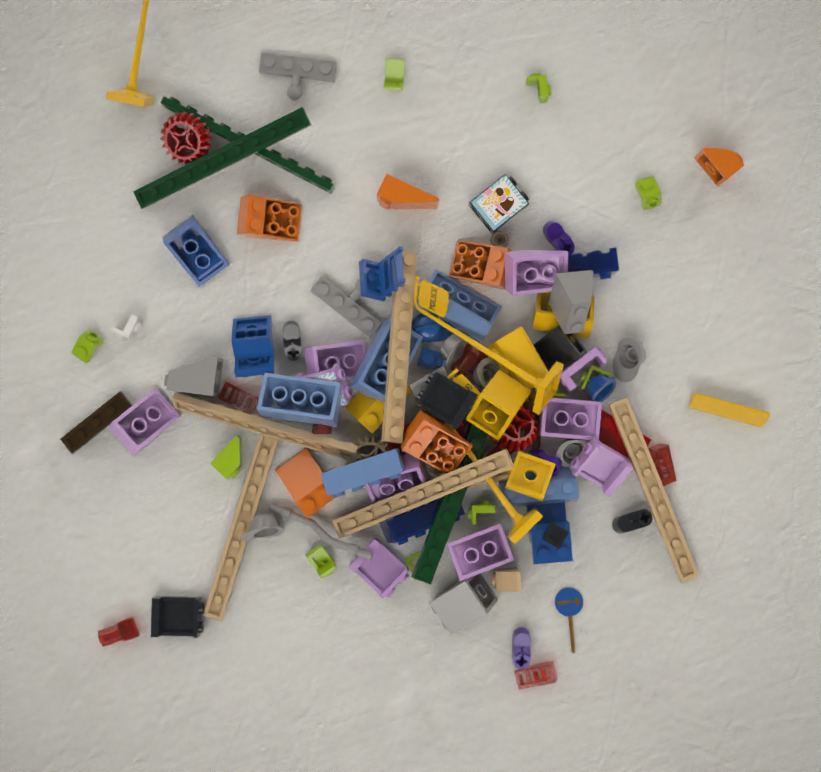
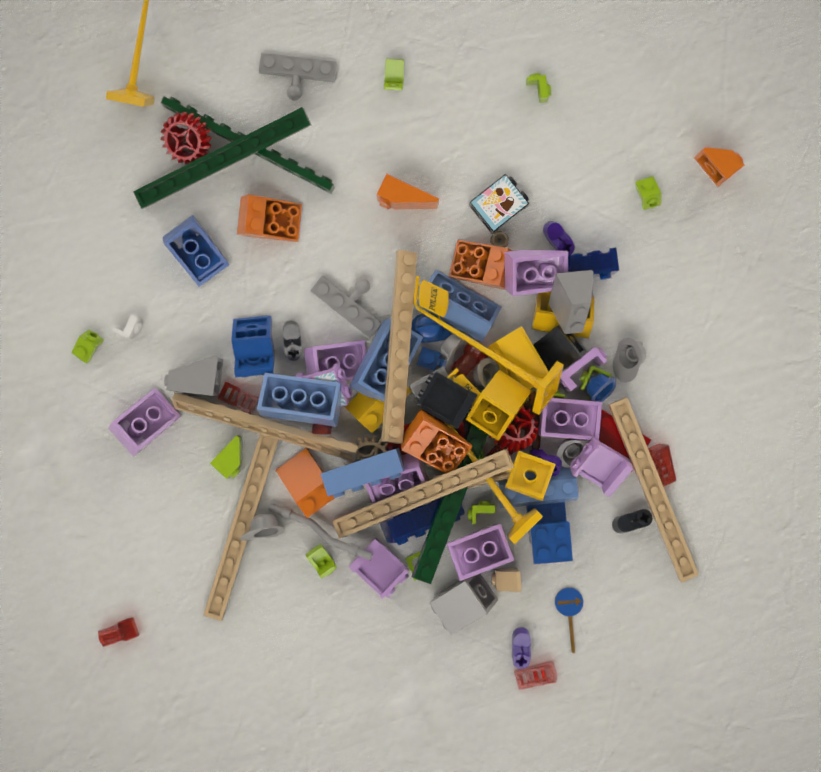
(96, 422): dark brown plate -> none
(176, 616): black panel -> none
(382, 277): blue plate -> none
(555, 535): black plate -> none
(728, 410): yellow slope -> none

